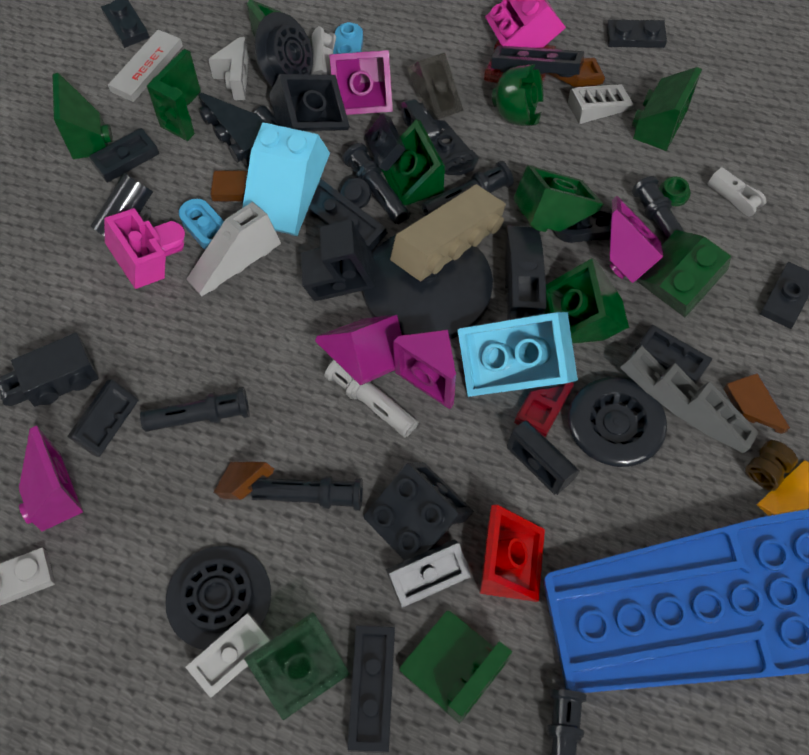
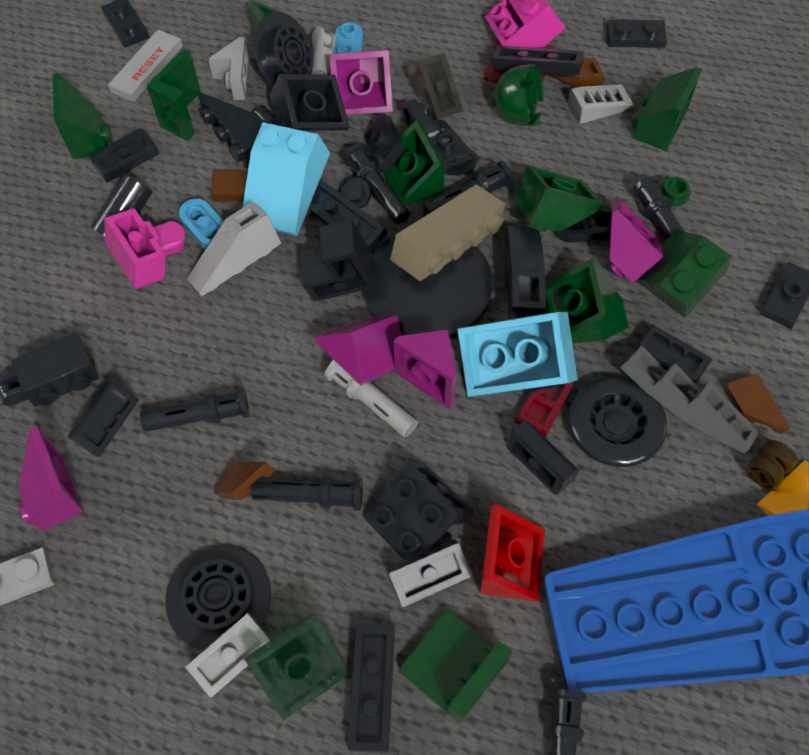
(737, 192): light grey bar -> none

